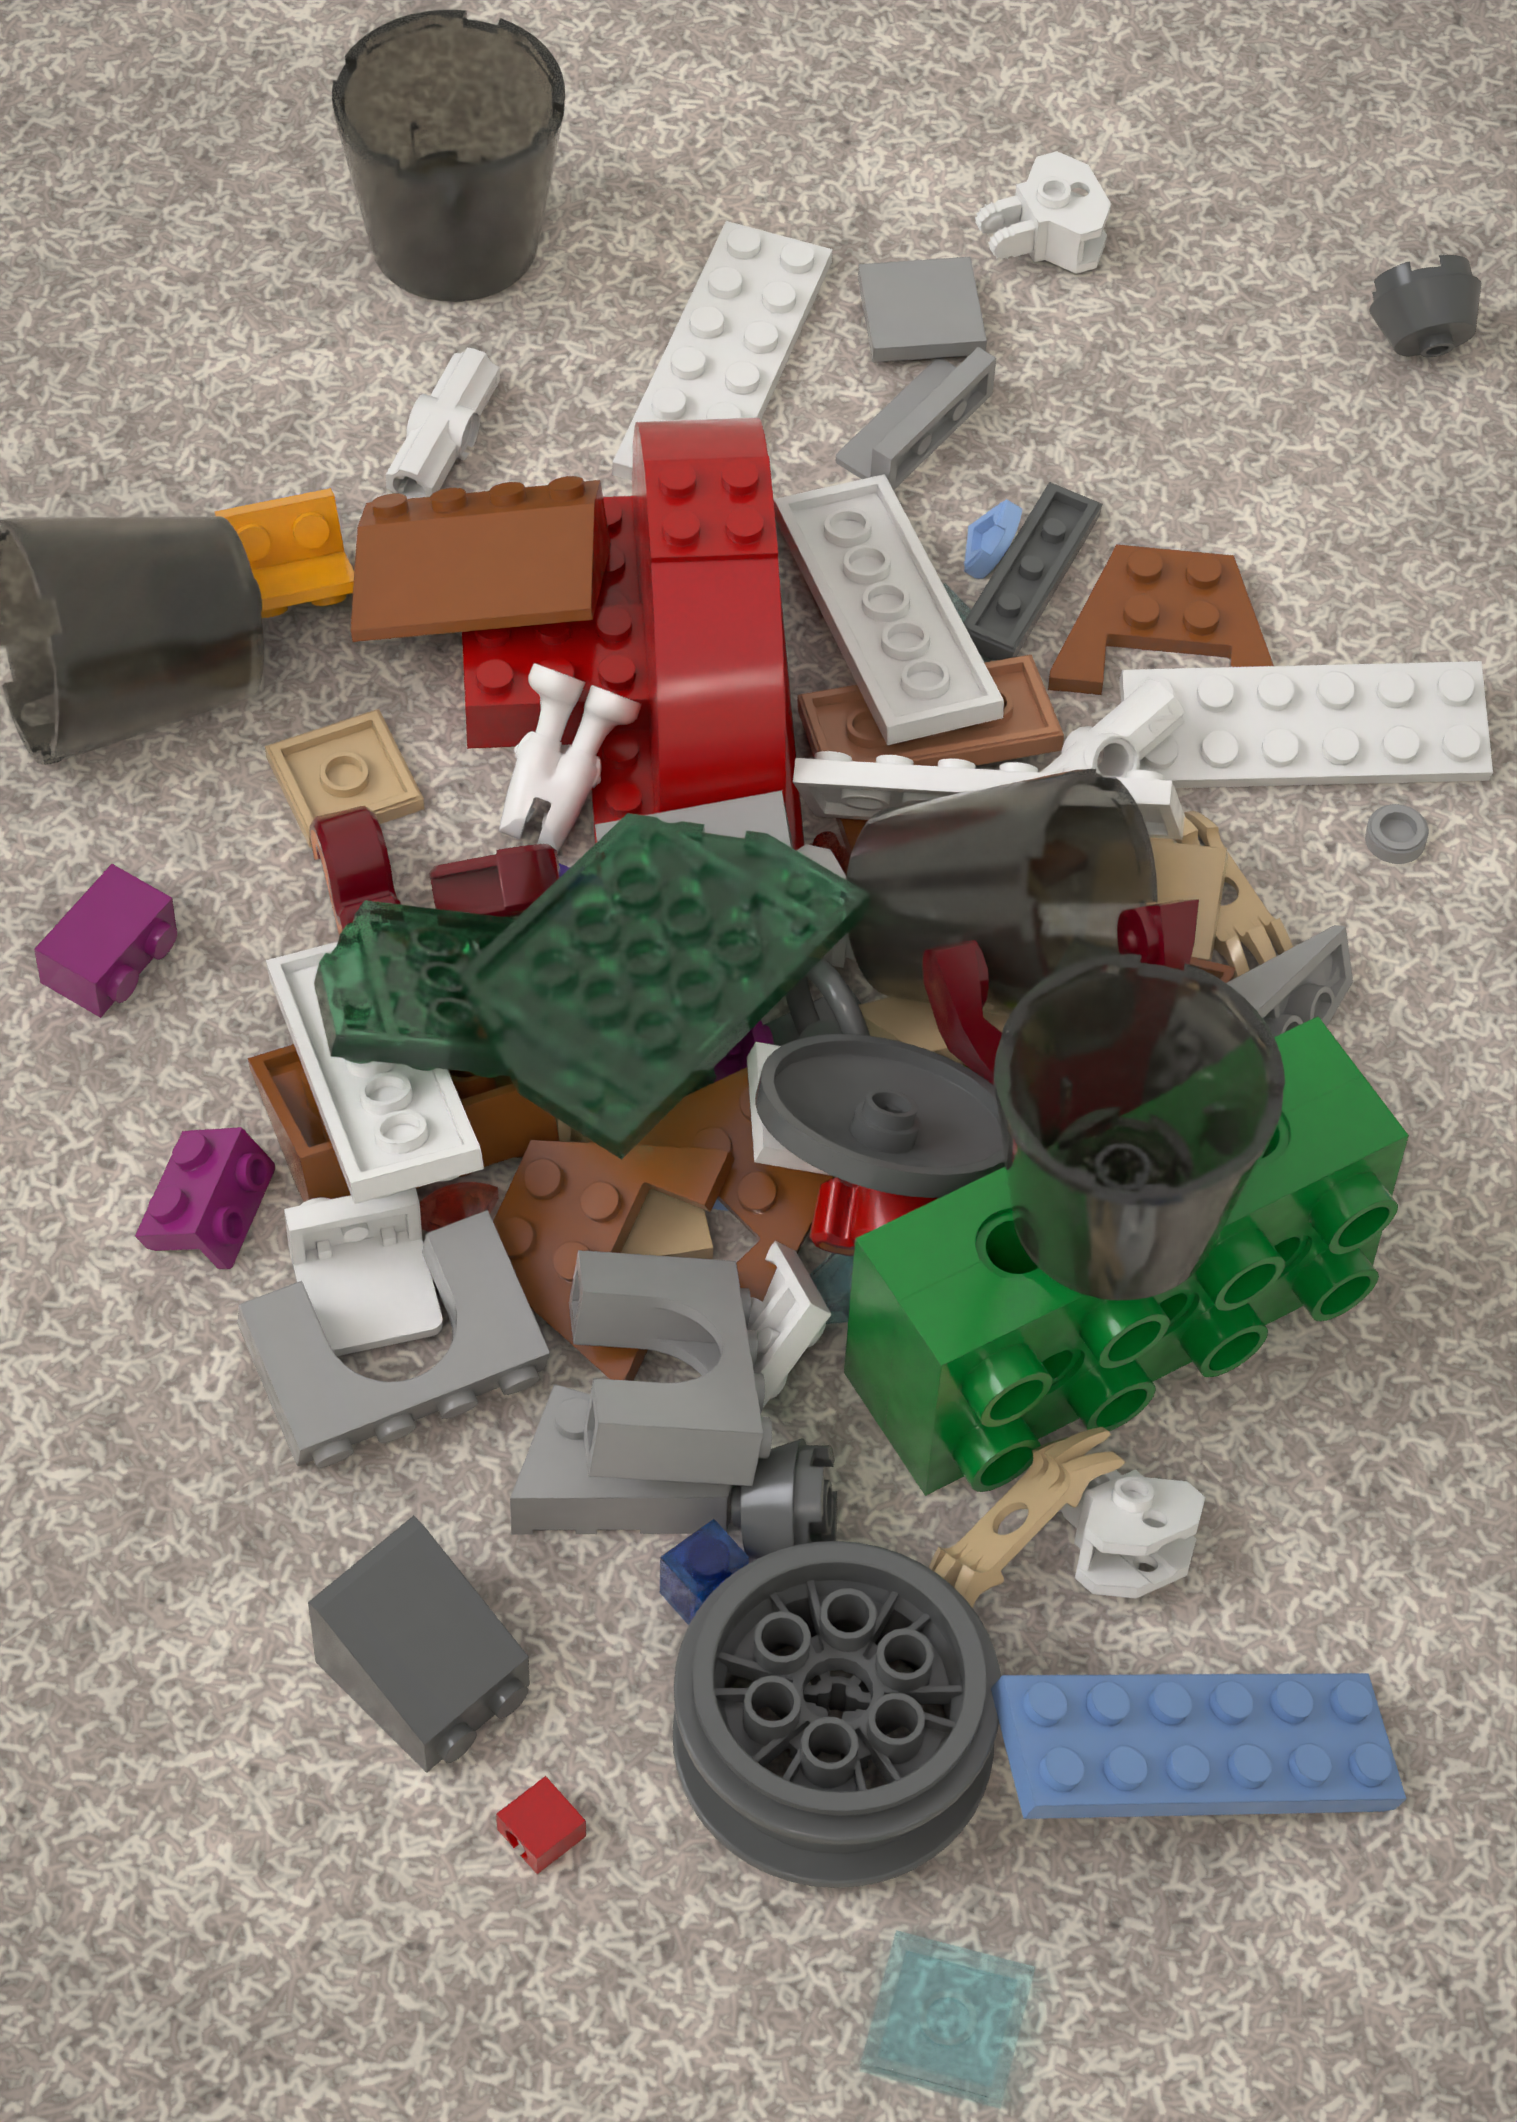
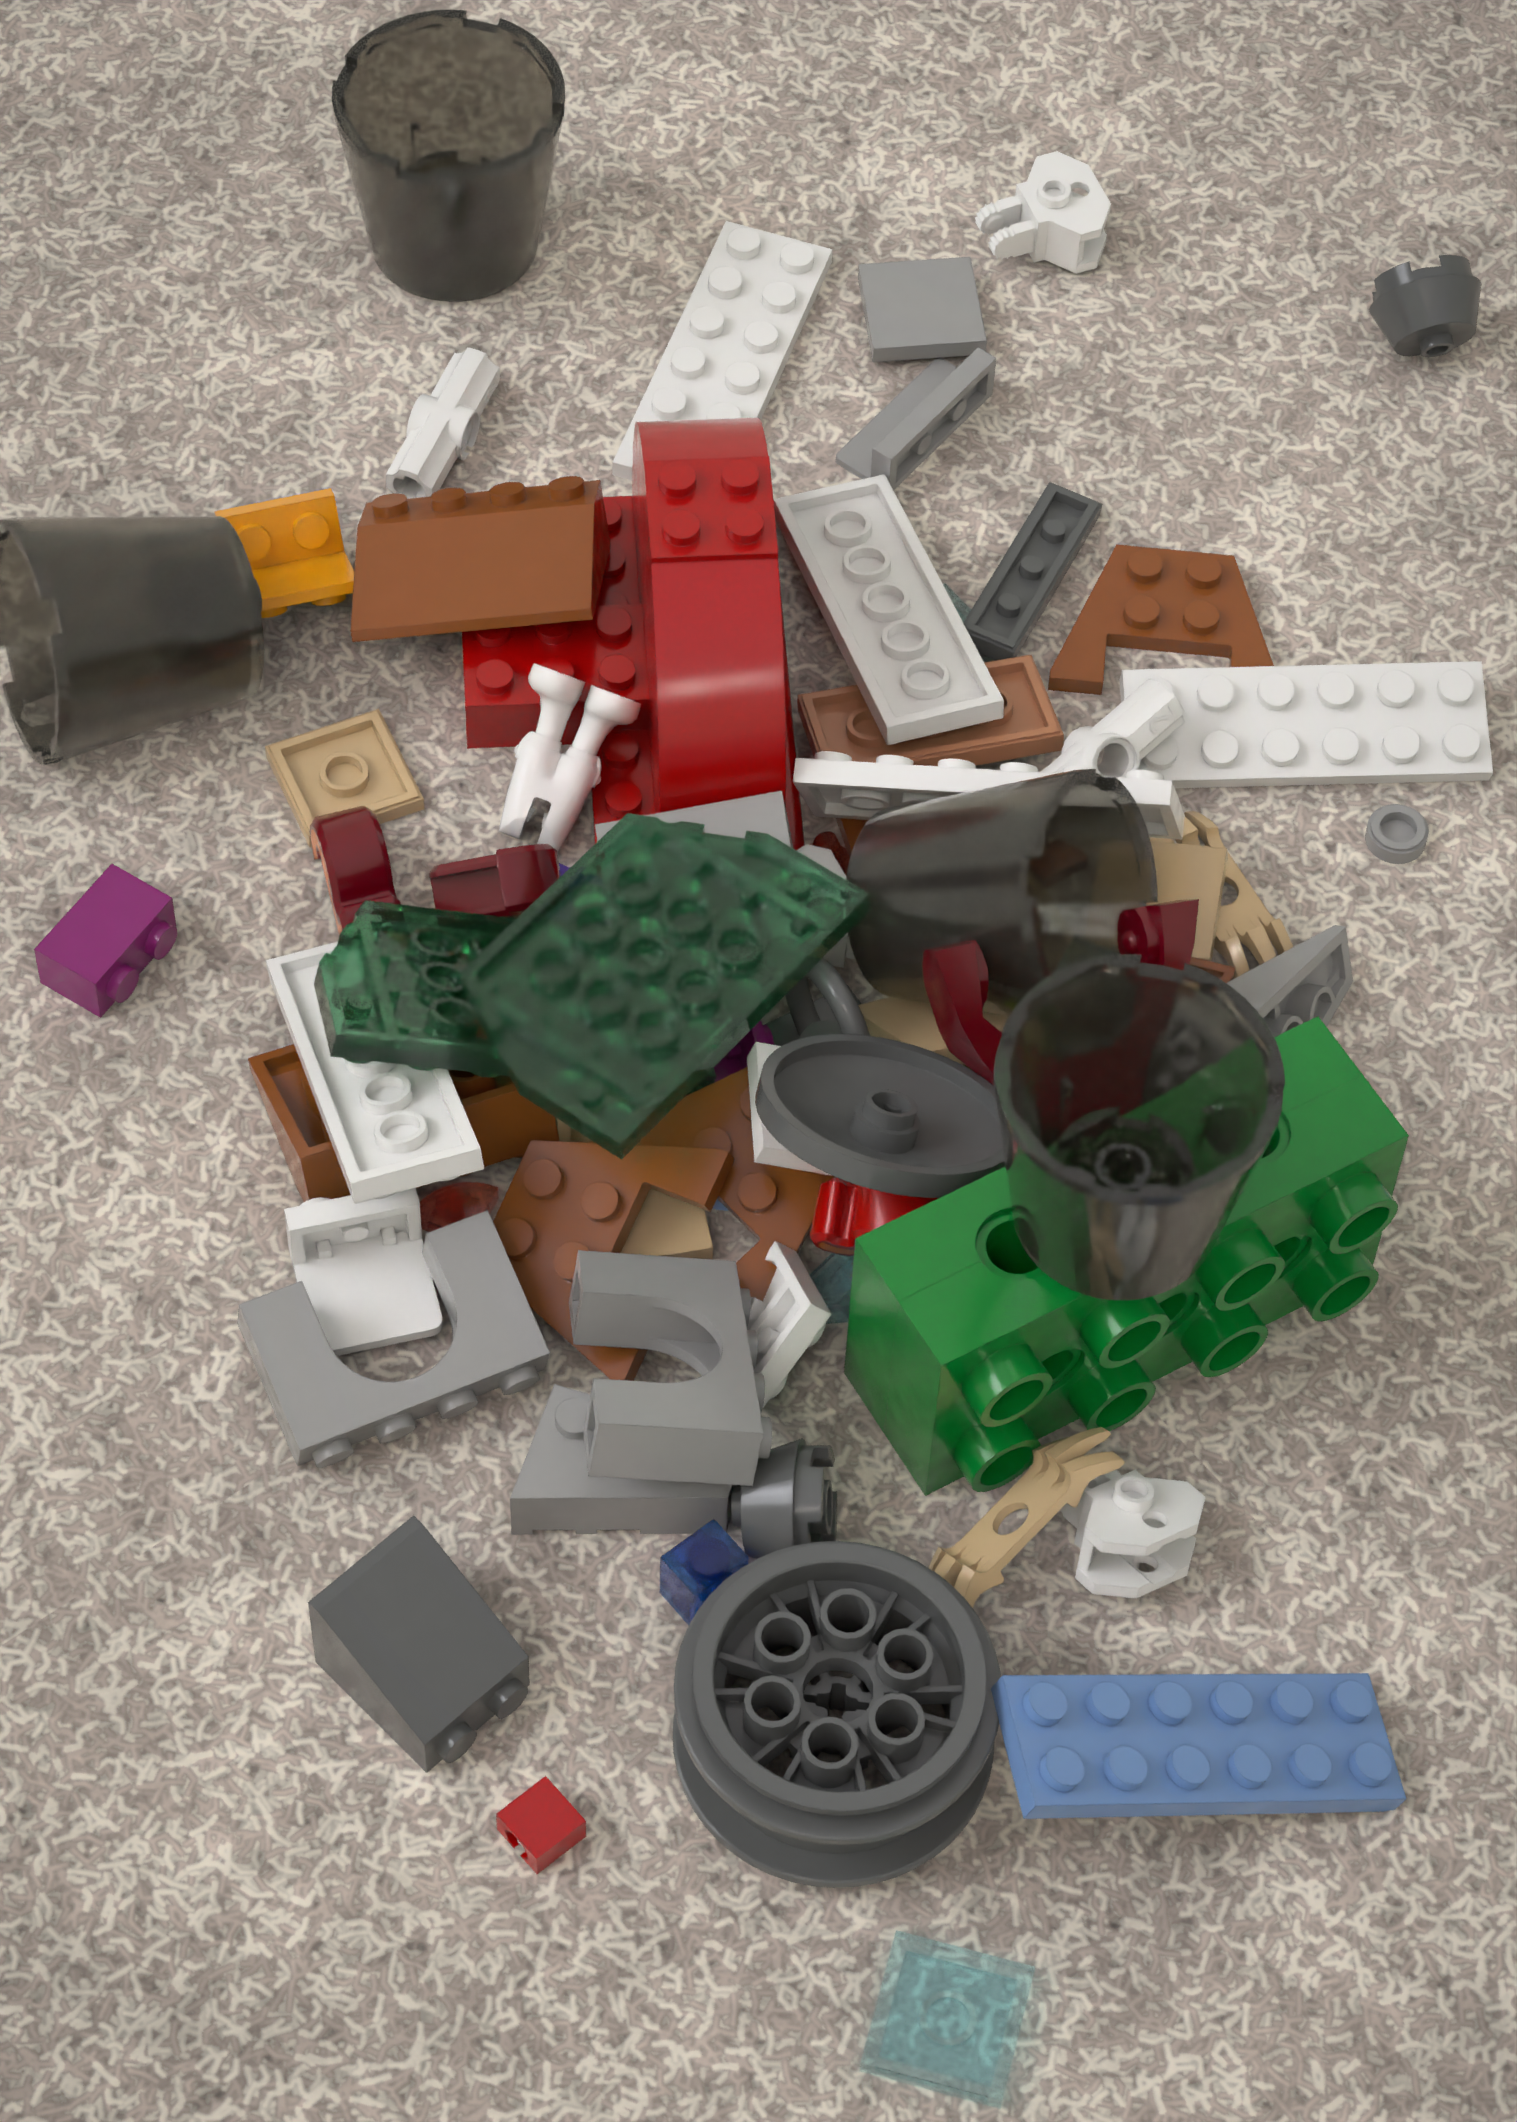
(208, 1195): magenta bracket -> none
(990, 538): light blue tile -> none

